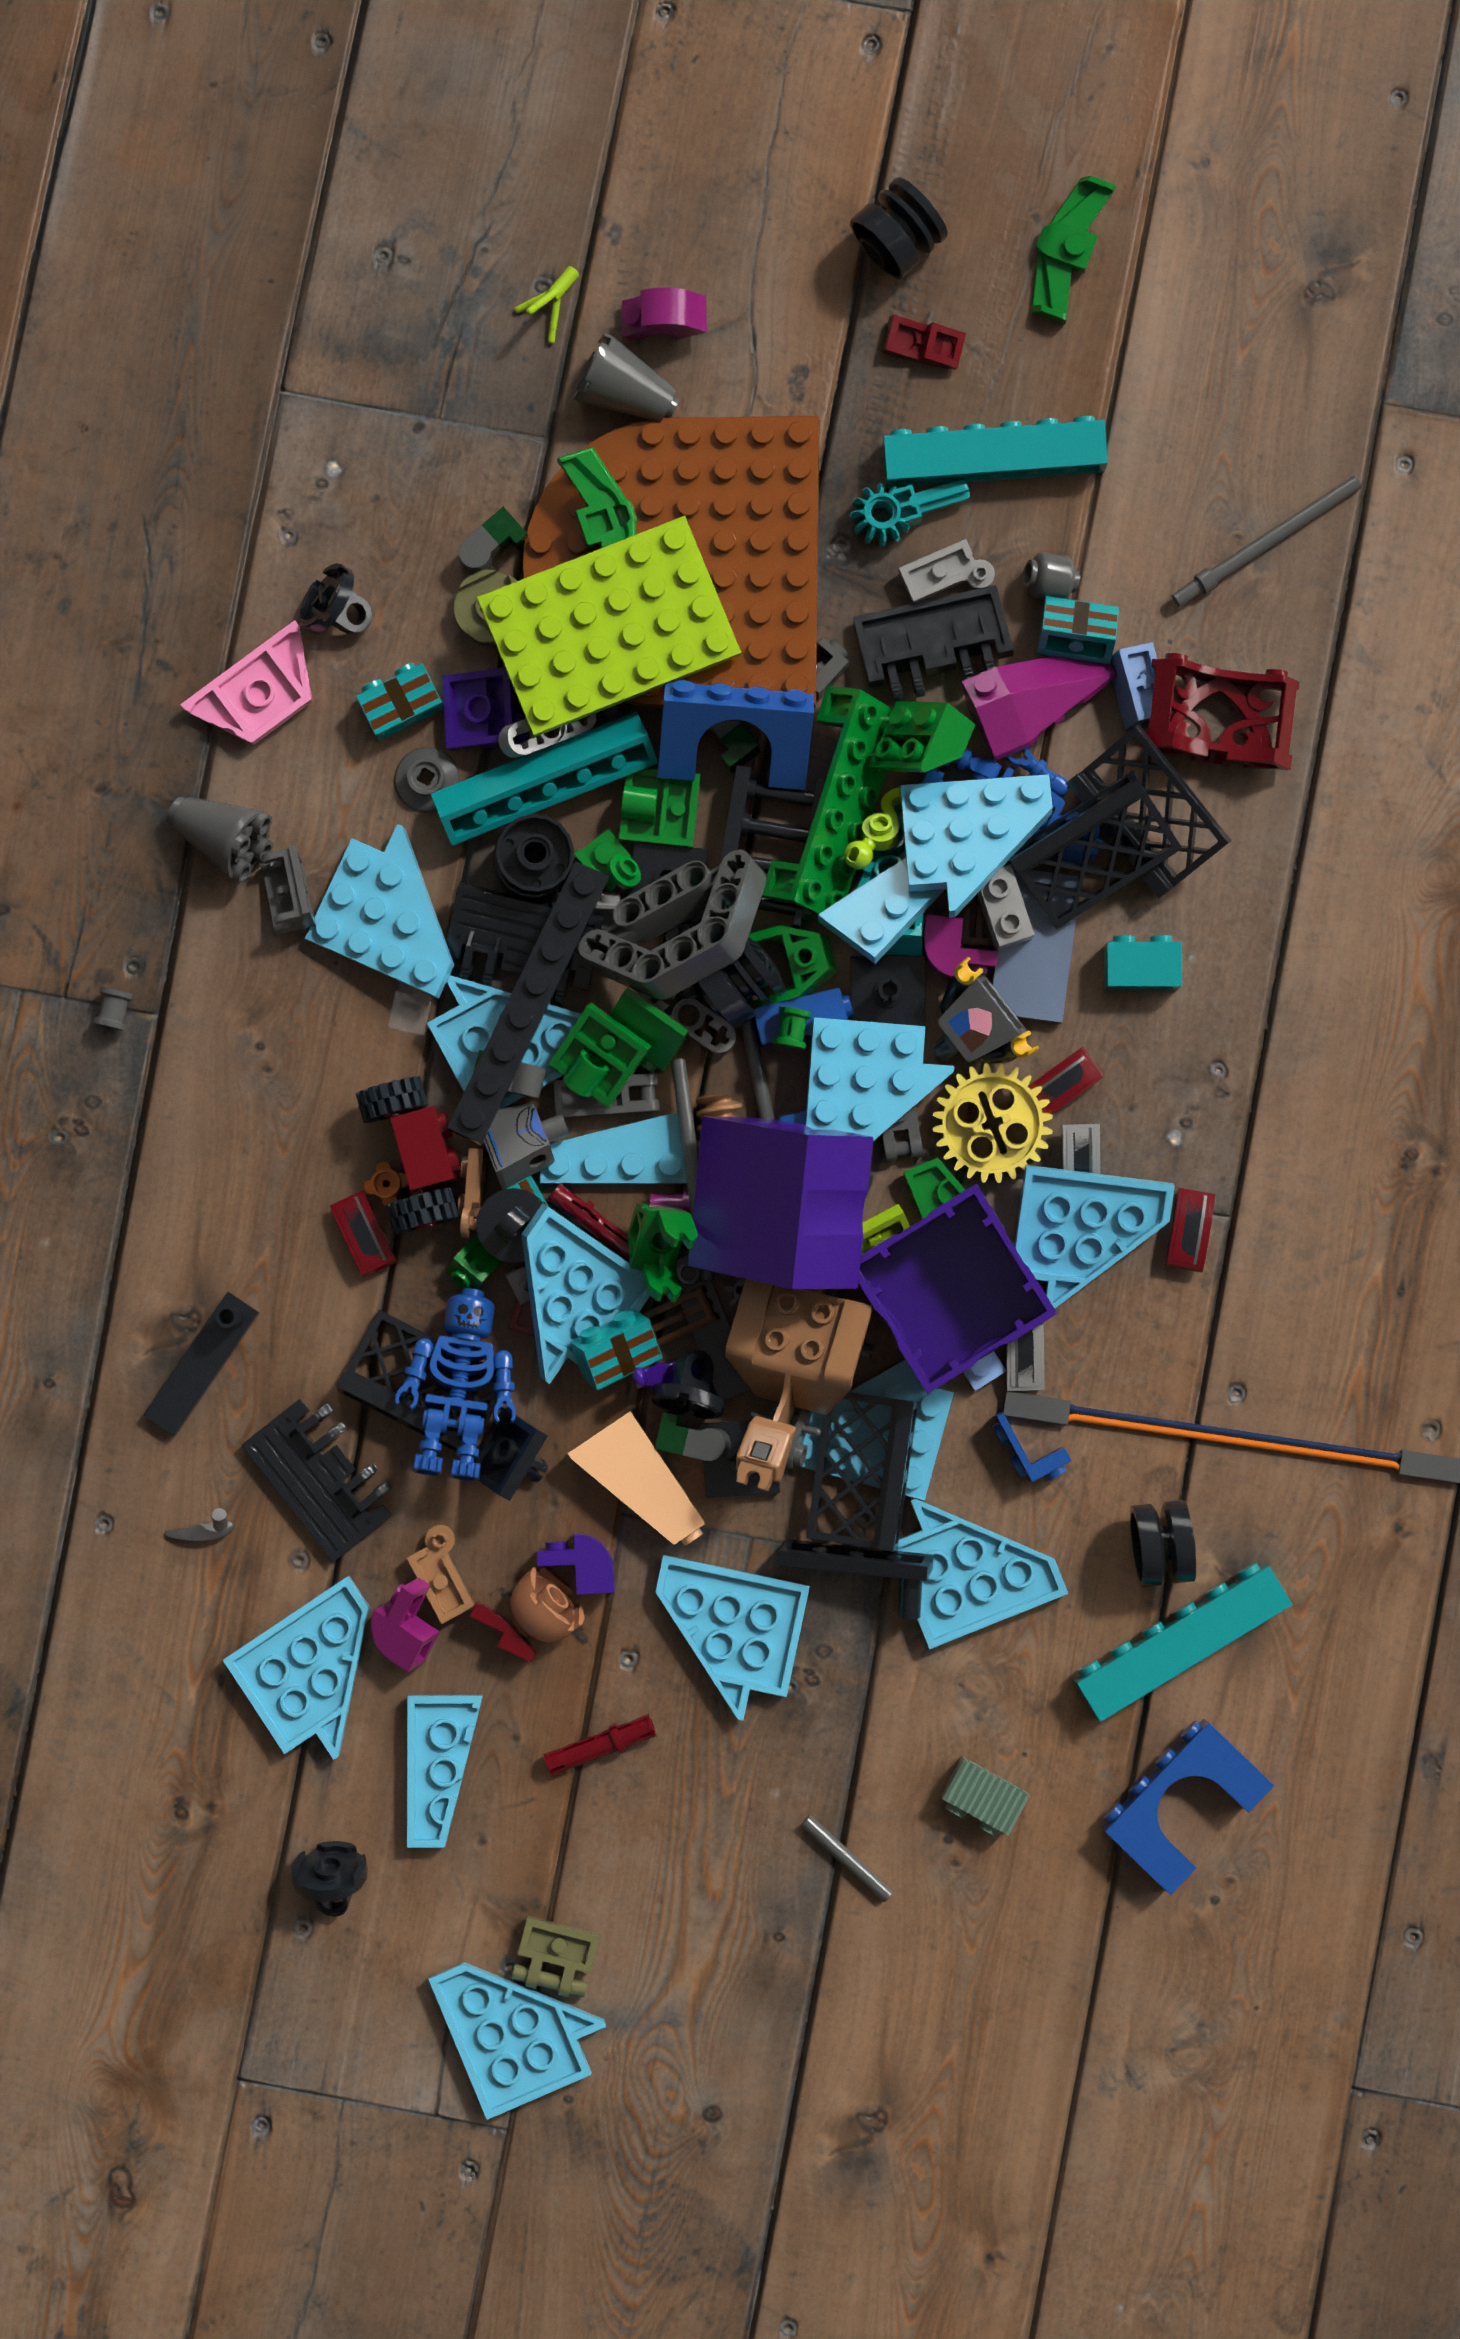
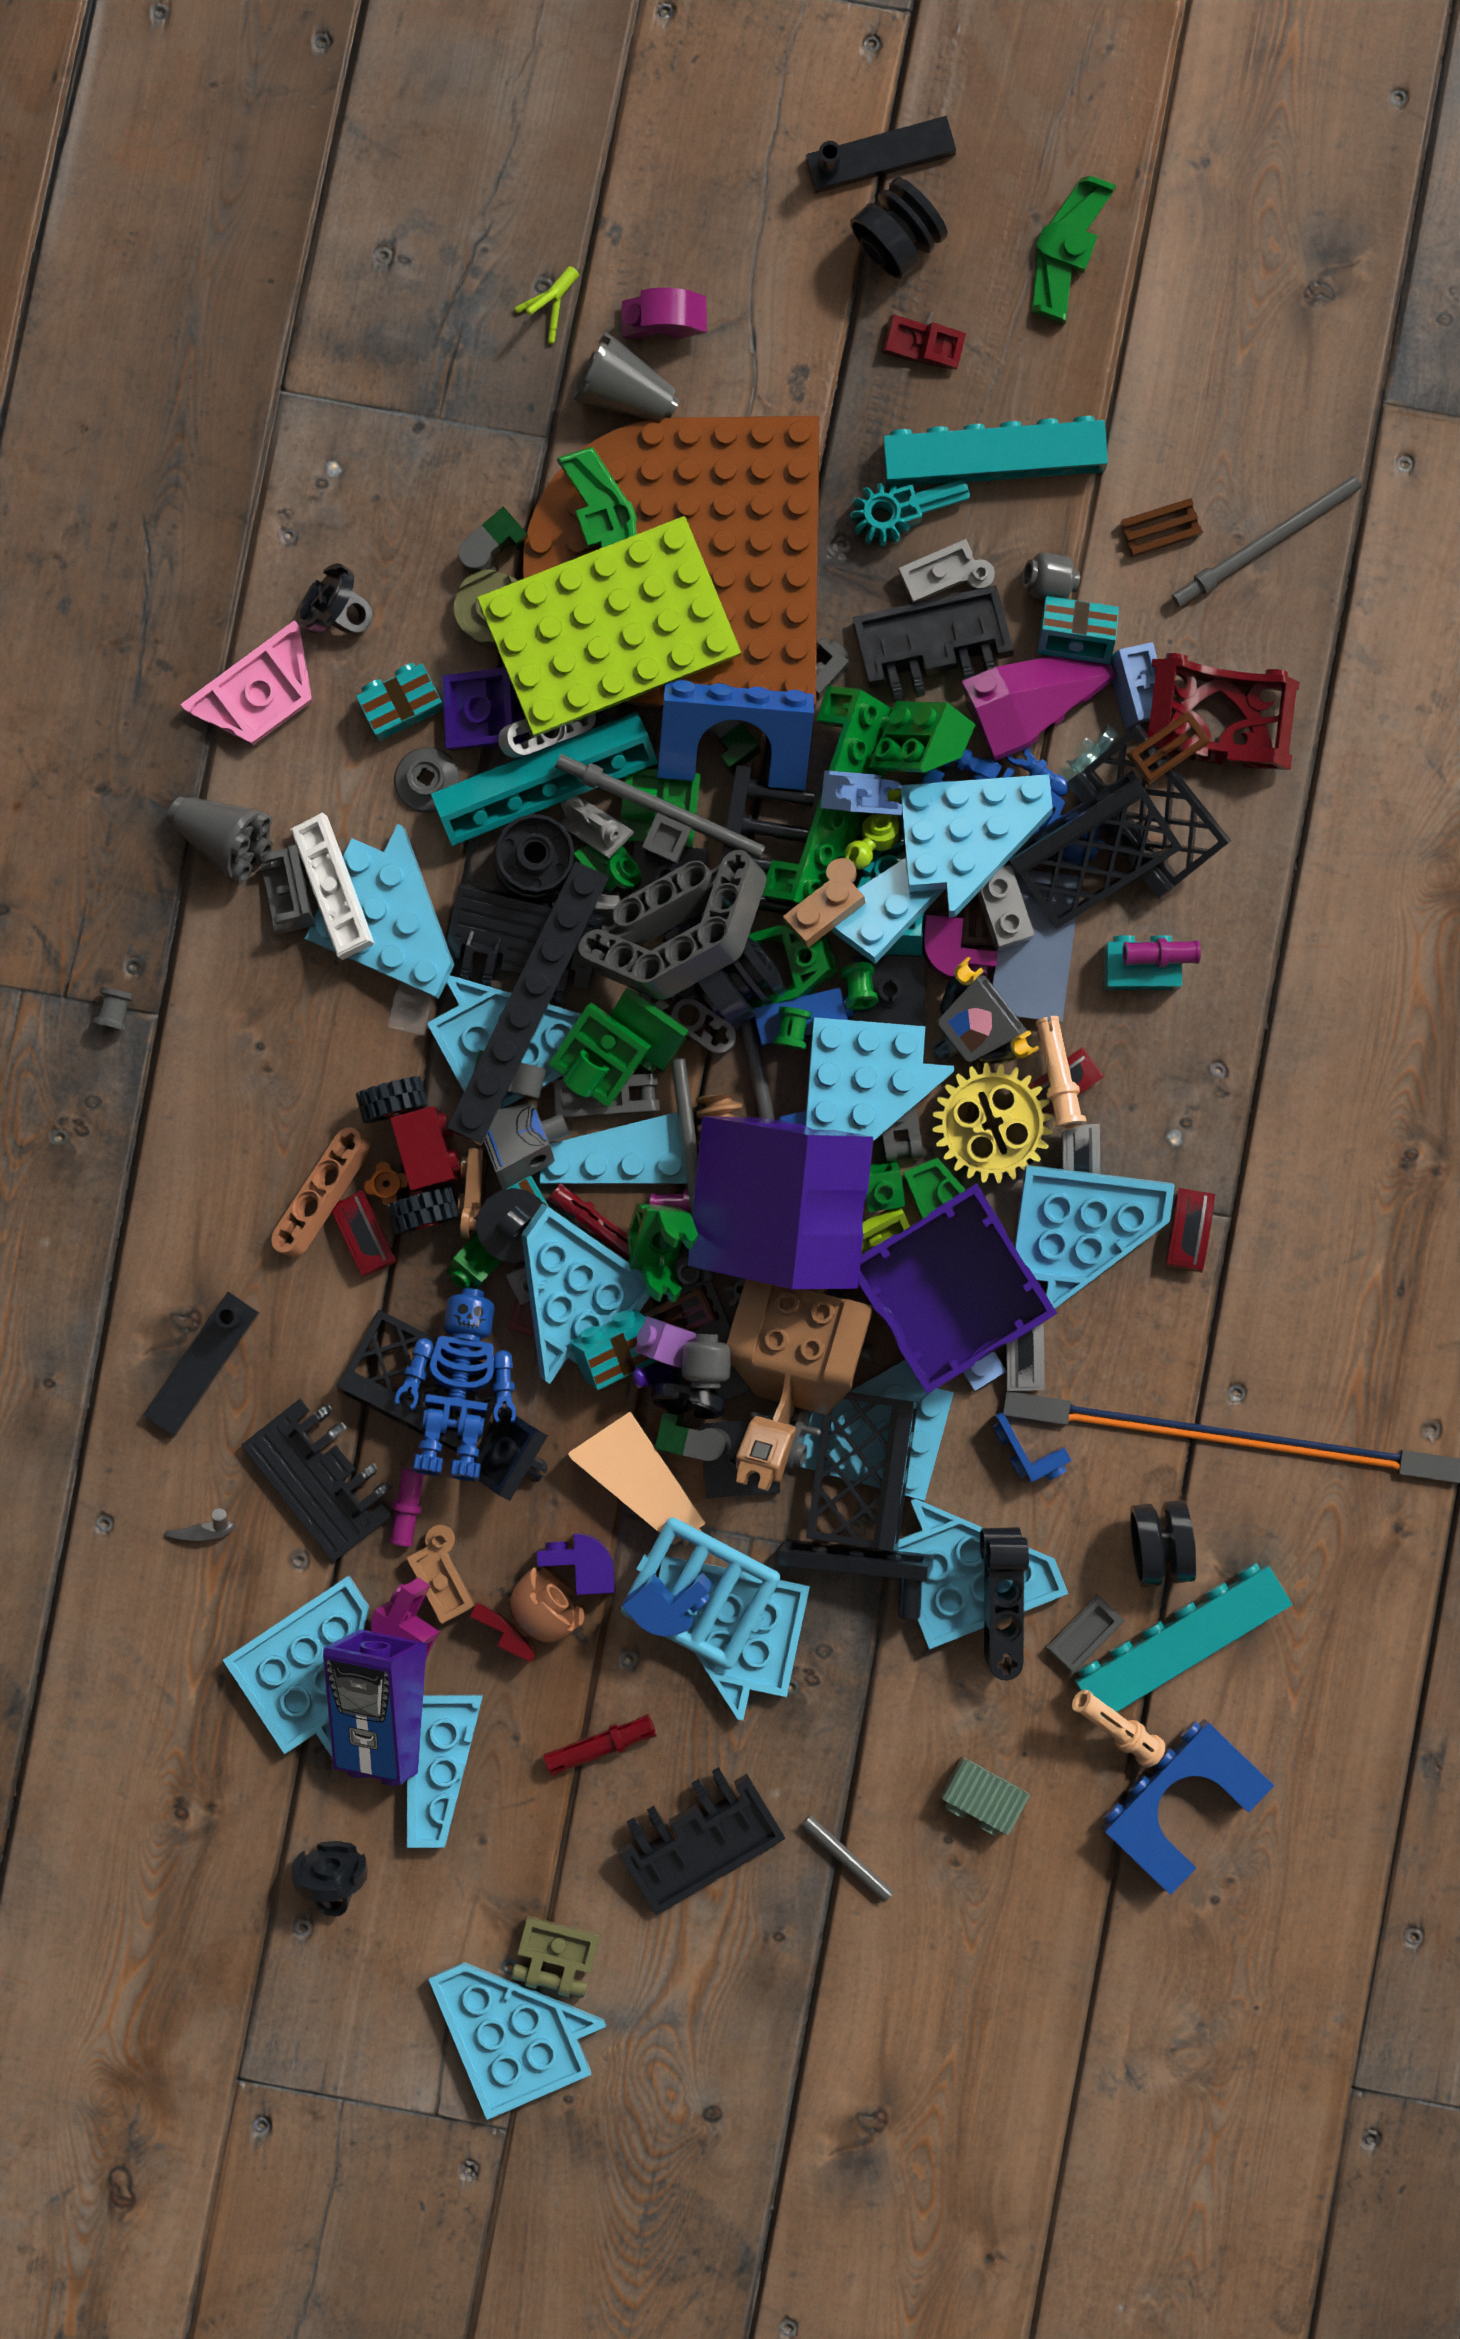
(315, 1189): none -> nougat beam
(332, 886): none -> white plate
(375, 1704): none -> slope
(406, 1508): none -> magenta pin
(593, 776): none -> dark grey bar
(594, 826): none -> light grey hinge
(662, 1341): none -> medium lavender brick
(662, 1612): none -> blue brick
(667, 838): none -> dark grey brick
(702, 1845): none -> black hinge
(706, 1361): none -> dark grey head
(737, 1562): none -> medium azure bar
(826, 905): none -> medium nougat hinge
(859, 793): none -> medium blue hinge
(859, 986): none -> green bush
(880, 154): none -> black piece
(885, 1187): none -> green bracket
(1004, 1557): none -> black piece
(1062, 1091): none -> light nougat pin
(1085, 1634): none -> dark grey tile
(1092, 1707): none -> light nougat pin
(1094, 751): none -> clear light blue piece
(1142, 766): none -> reddish brown tile
(1161, 952): none -> magenta pin
(1190, 517): none -> reddish brown tile

